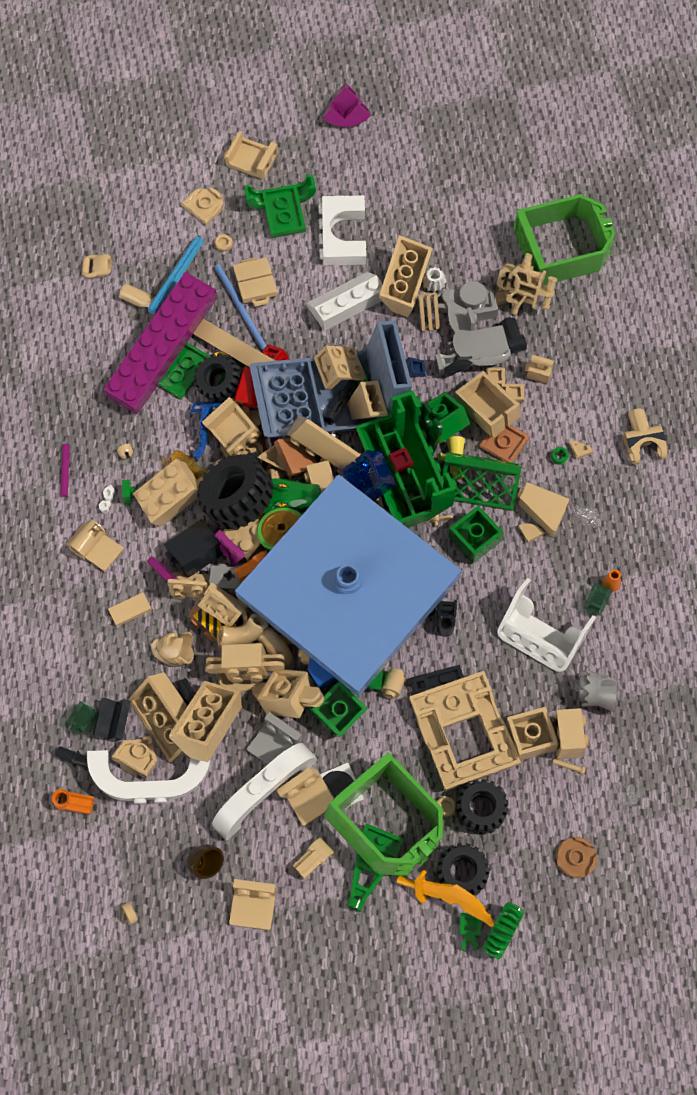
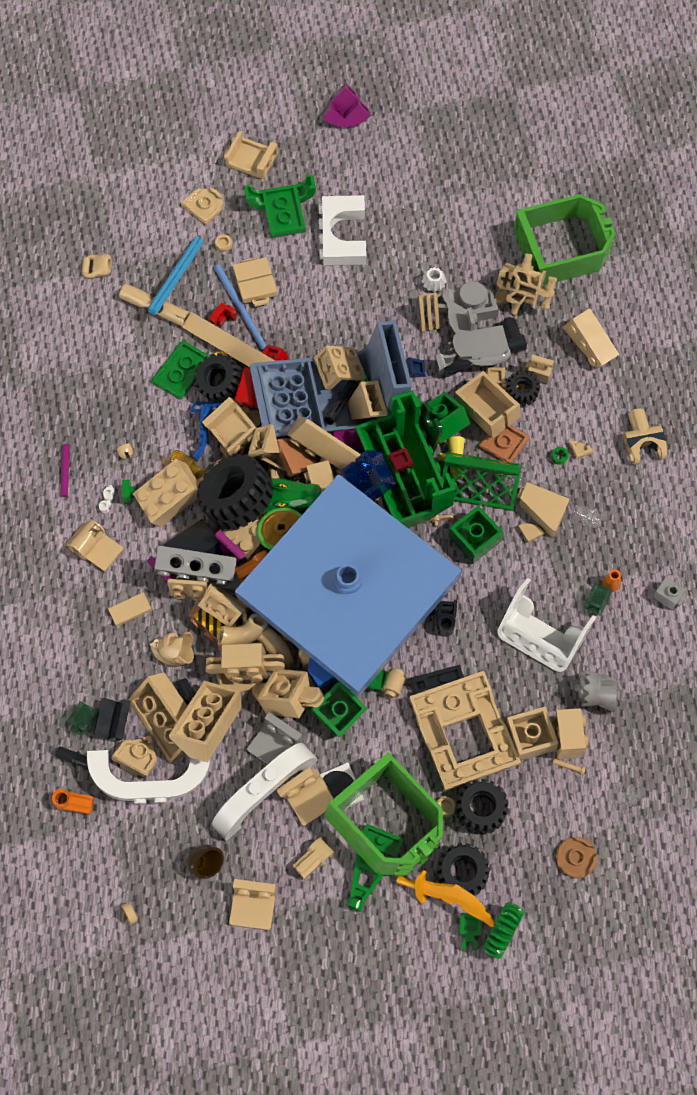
(161, 343): magenta brick -> none
(220, 314): none -> red bracket
(225, 564): none -> light grey brick
(264, 442): none -> tan slope
(346, 300): white slope -> none
(350, 438): none -> magenta tile
(404, 275): tan slope -> none
(523, 379): none -> black tyre
(591, 338): none -> tan wedge
(670, 594): none -> light grey brick

